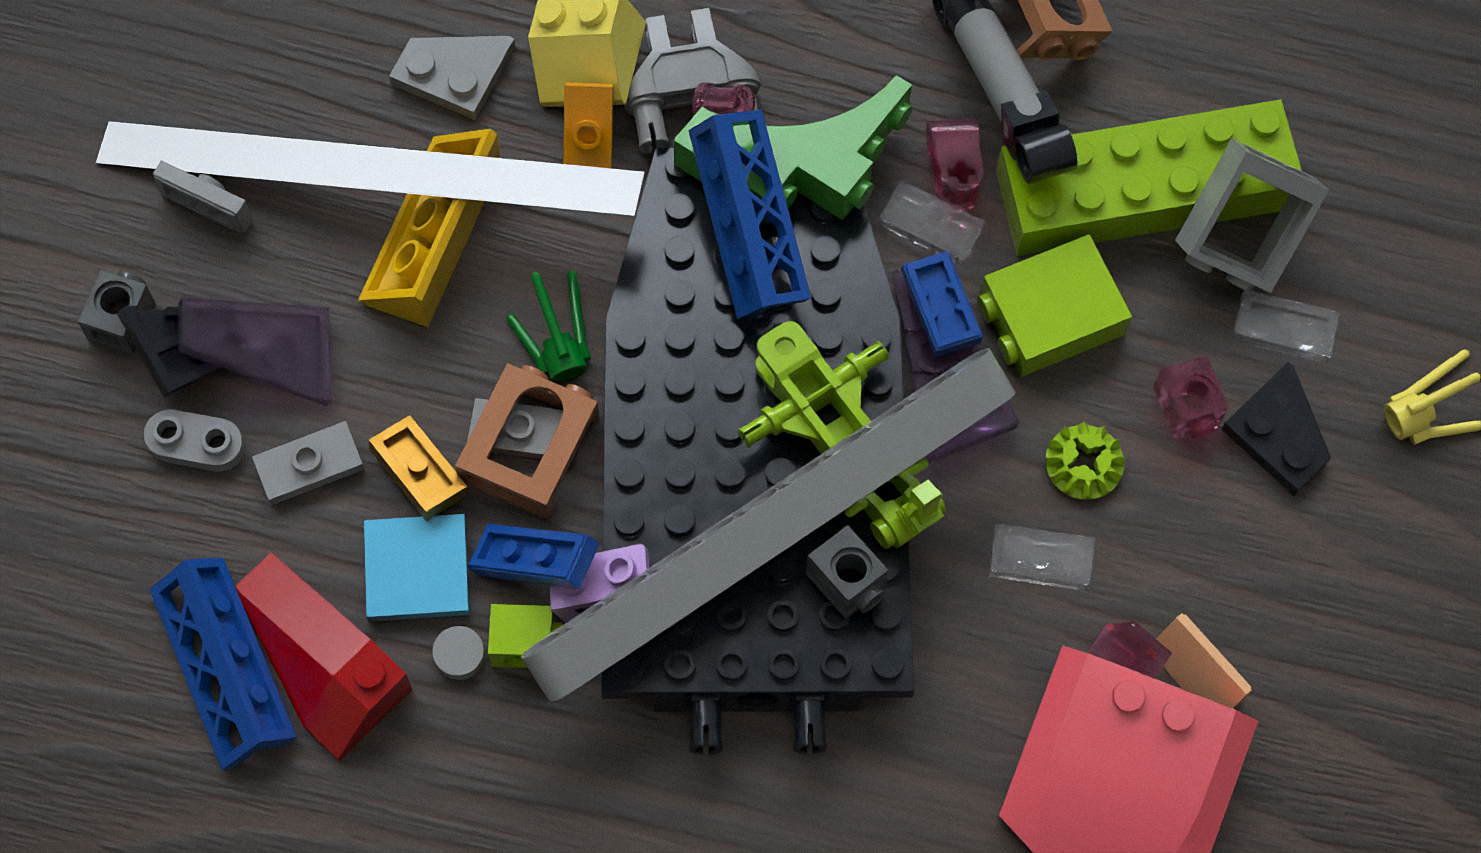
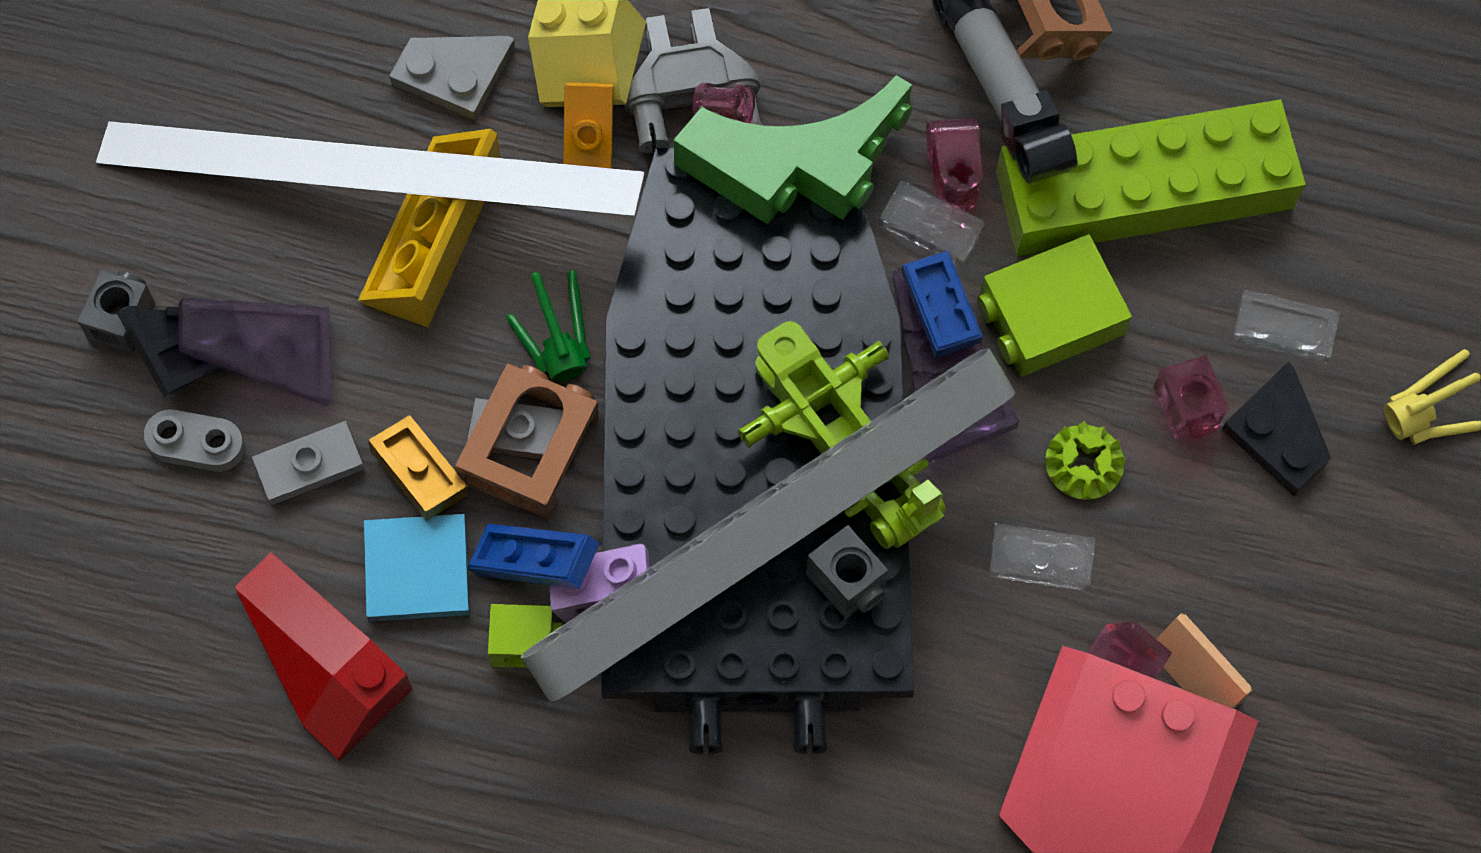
(203, 196): light grey plate -> none
(228, 653): blue fence -> none
(458, 652): light grey tile -> none
(739, 212): blue fence -> none
(1283, 237): light grey window -> none

